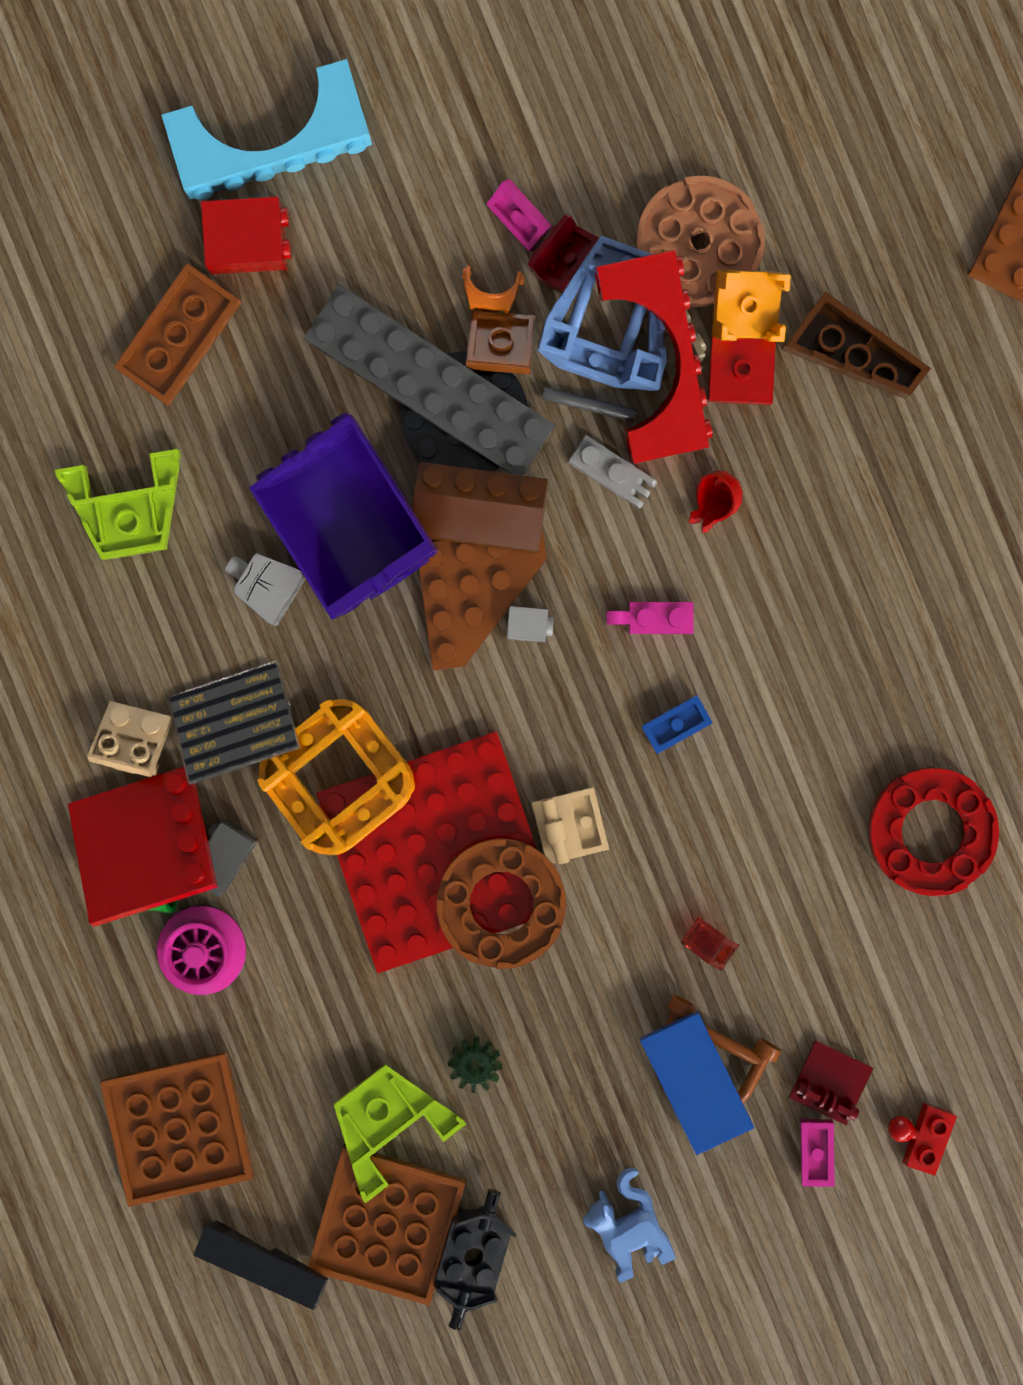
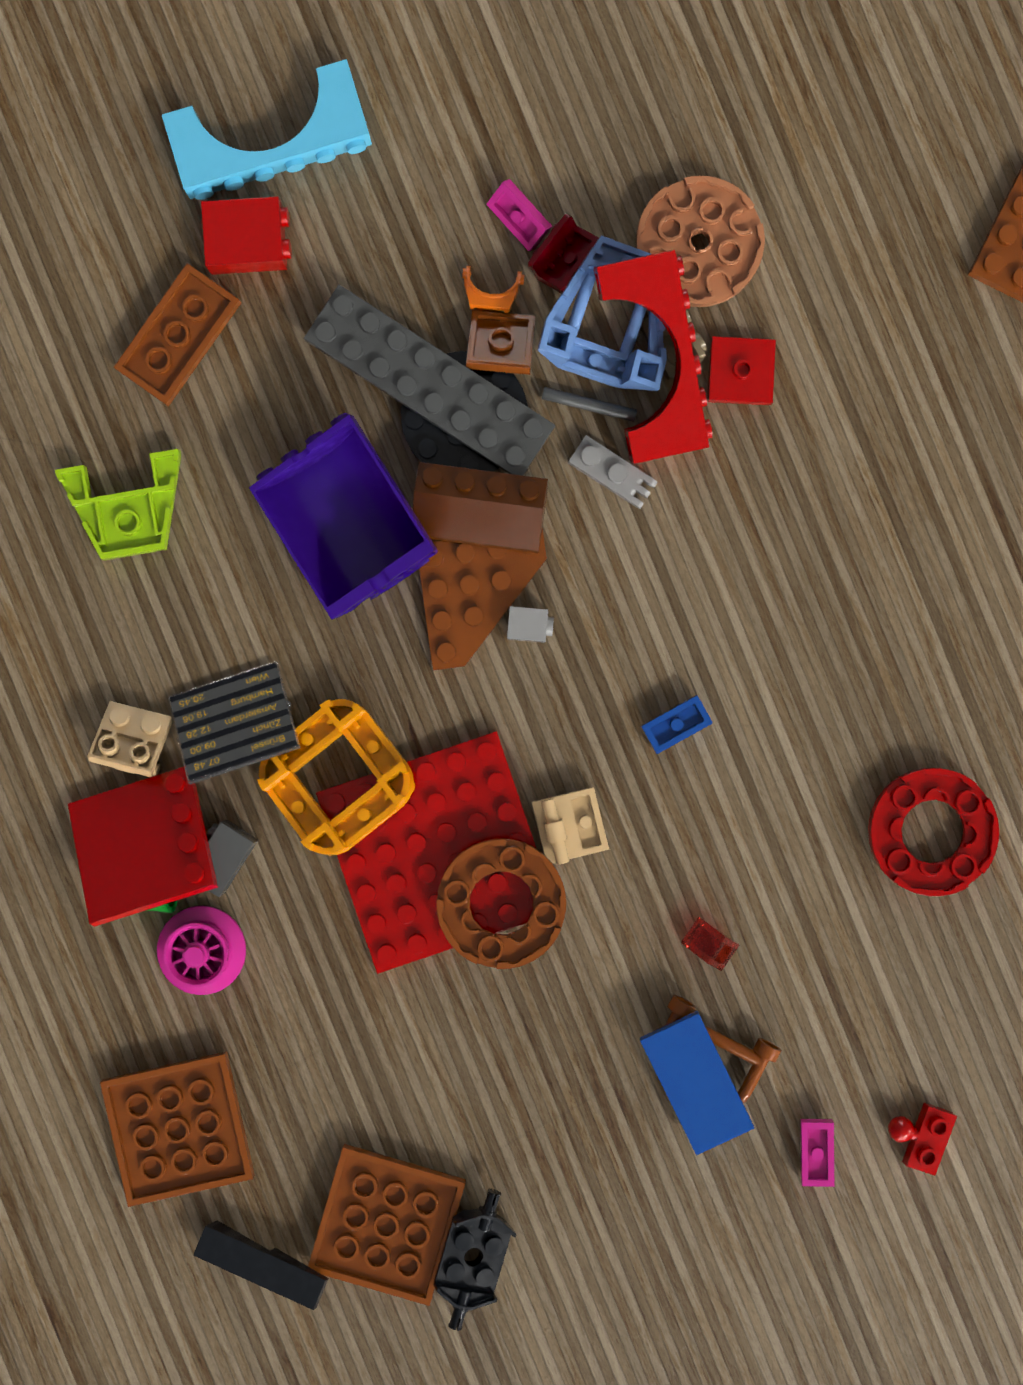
(265, 585): light grey torso -> none
(379, 1112): lime wing -> none
(487, 1064): clear green gear -> none
(632, 1231): medium blue animal -> none
(655, 618): dark pink plate -> none
(717, 497): red piece -> none
(749, 305): light orange panel -> none
(831, 1083): dark red hinge -> none
(852, 346): reddish brown wedge -> none

